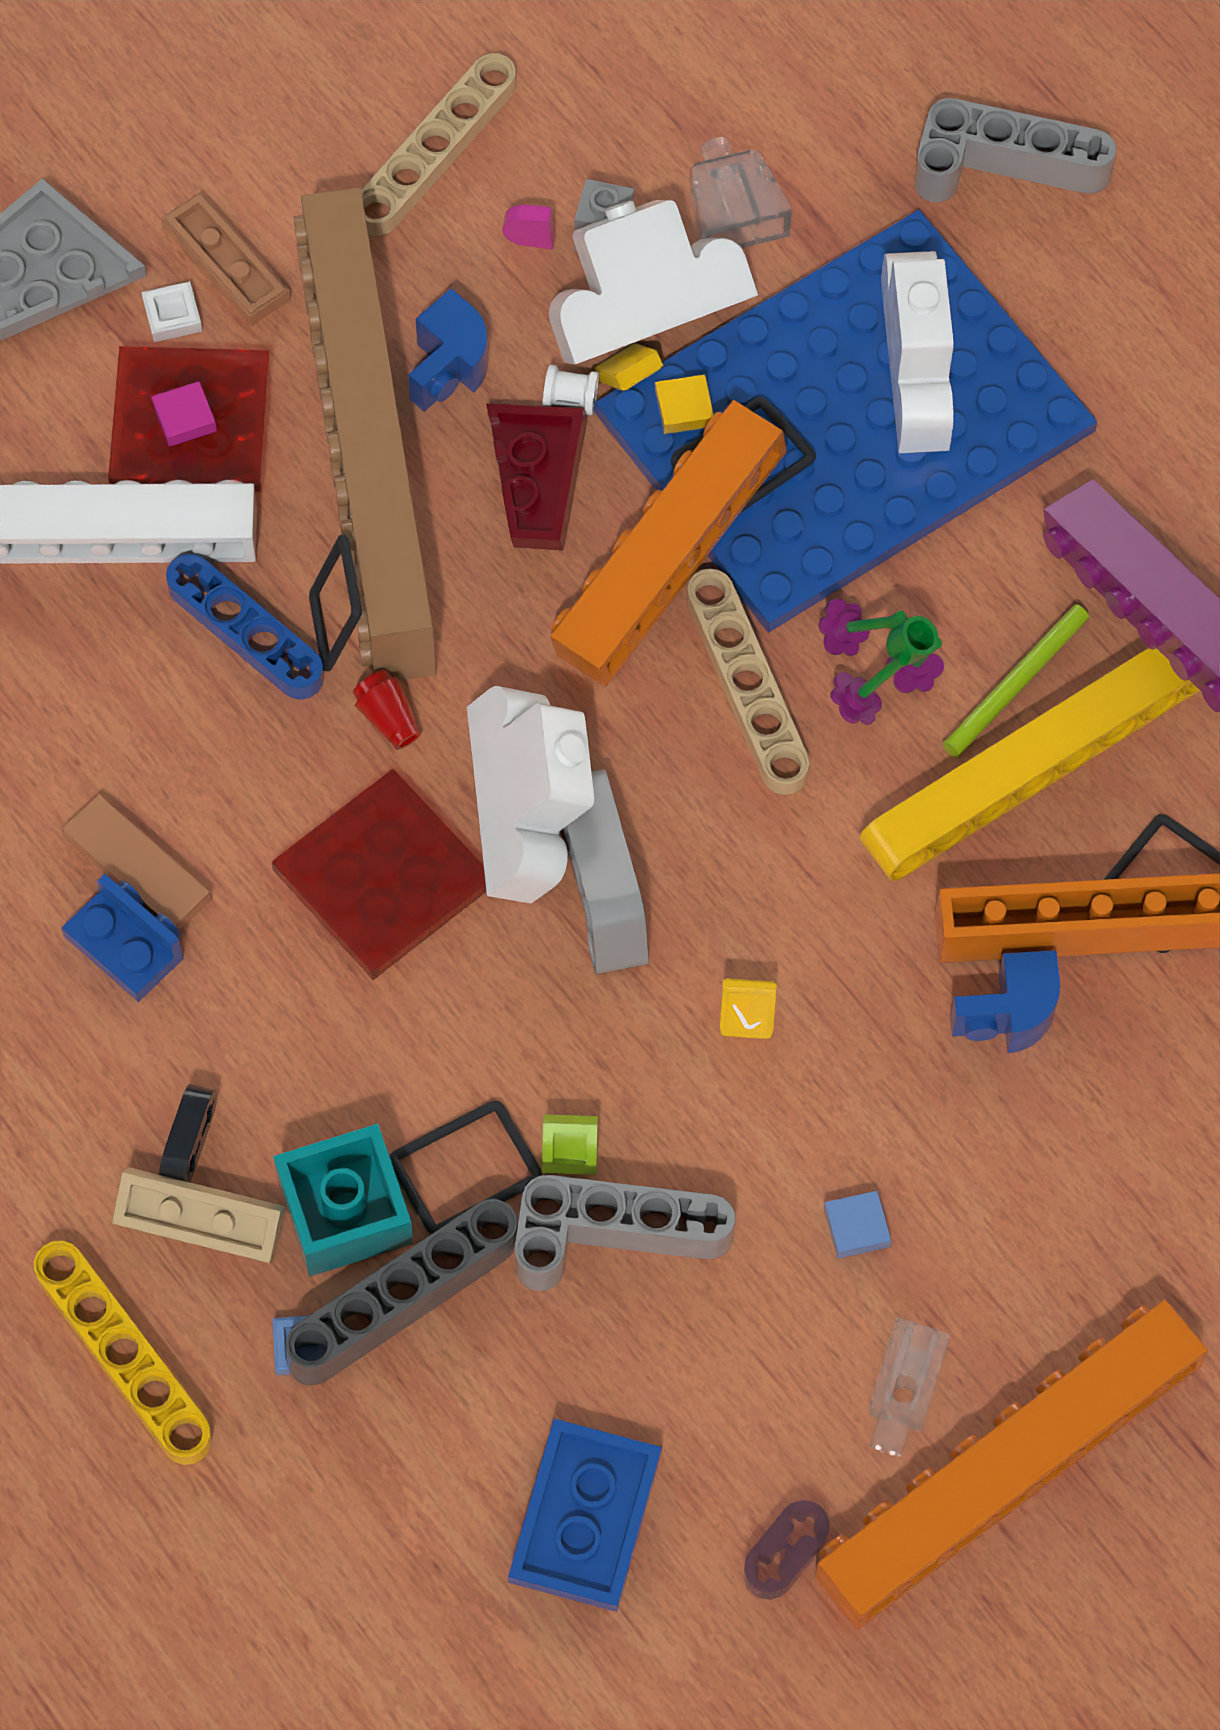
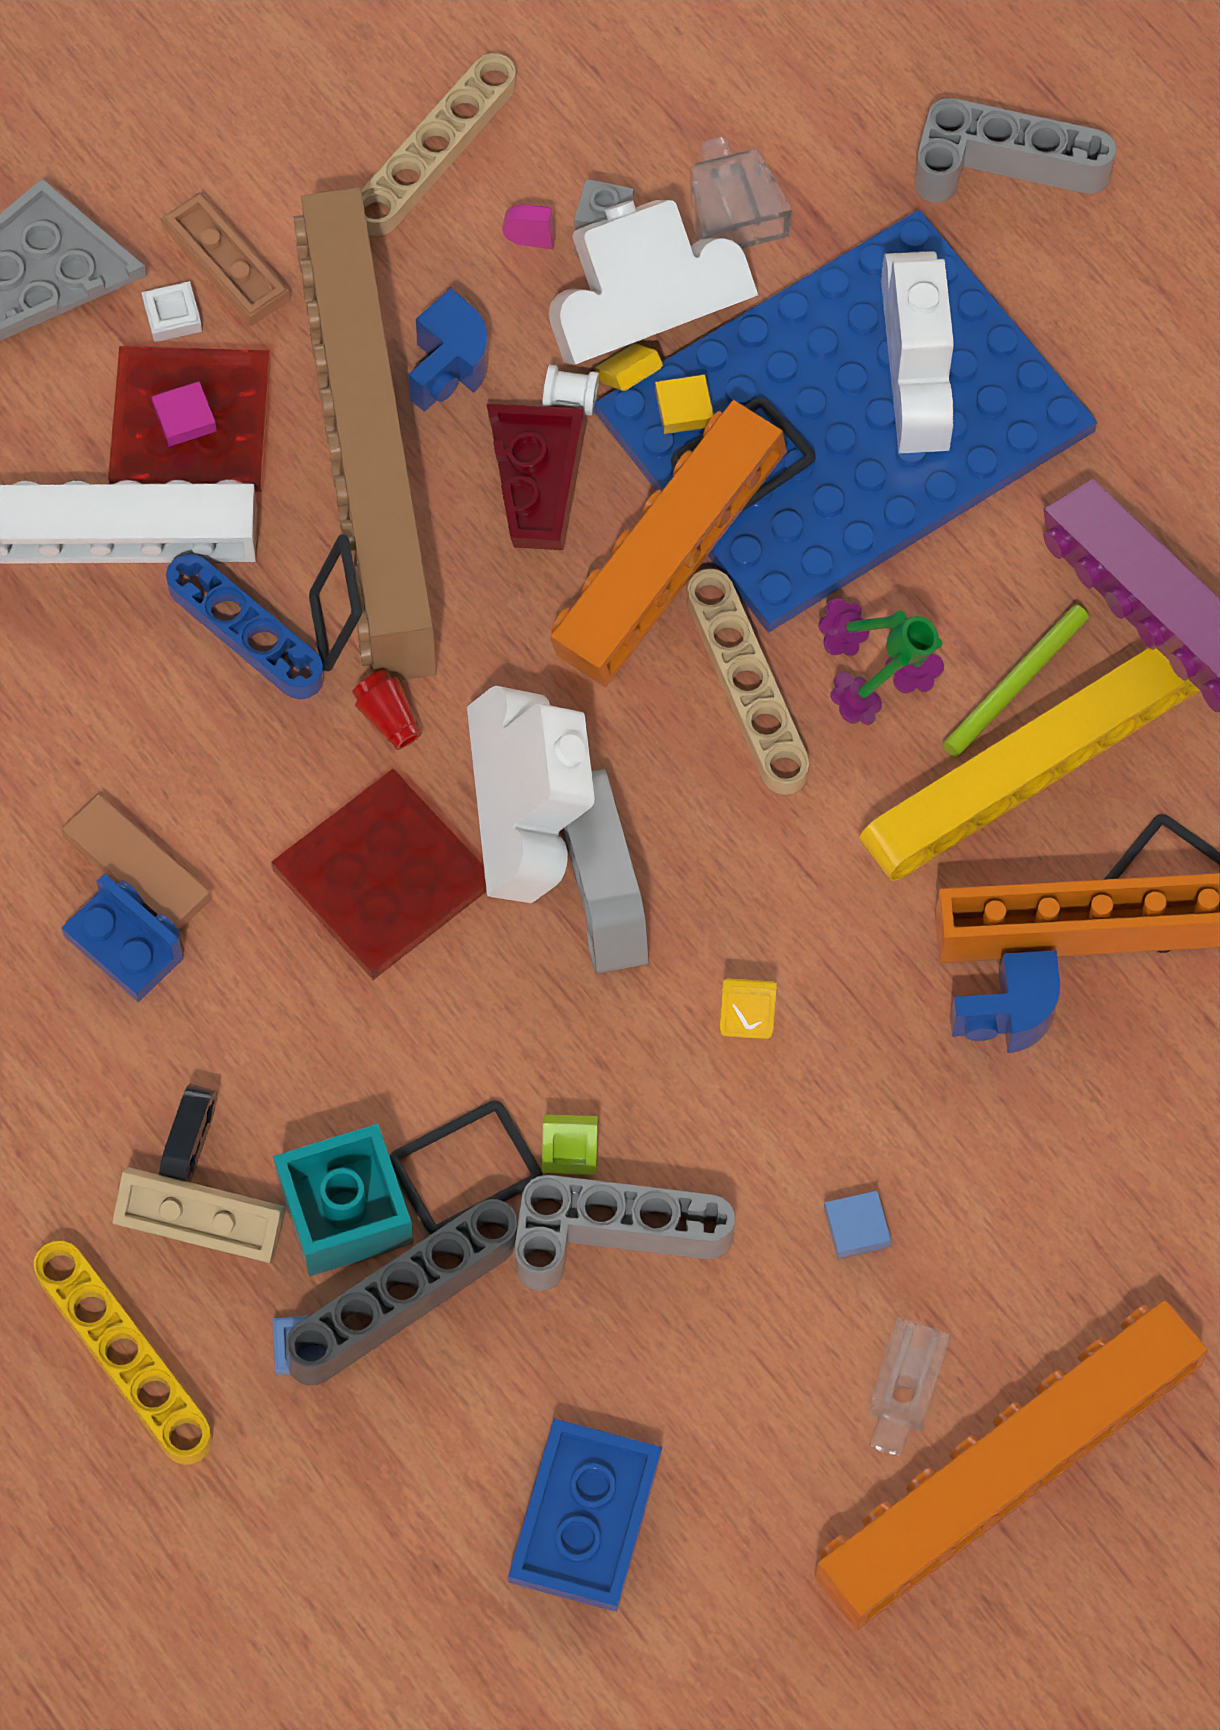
(796, 1557): beam -> none

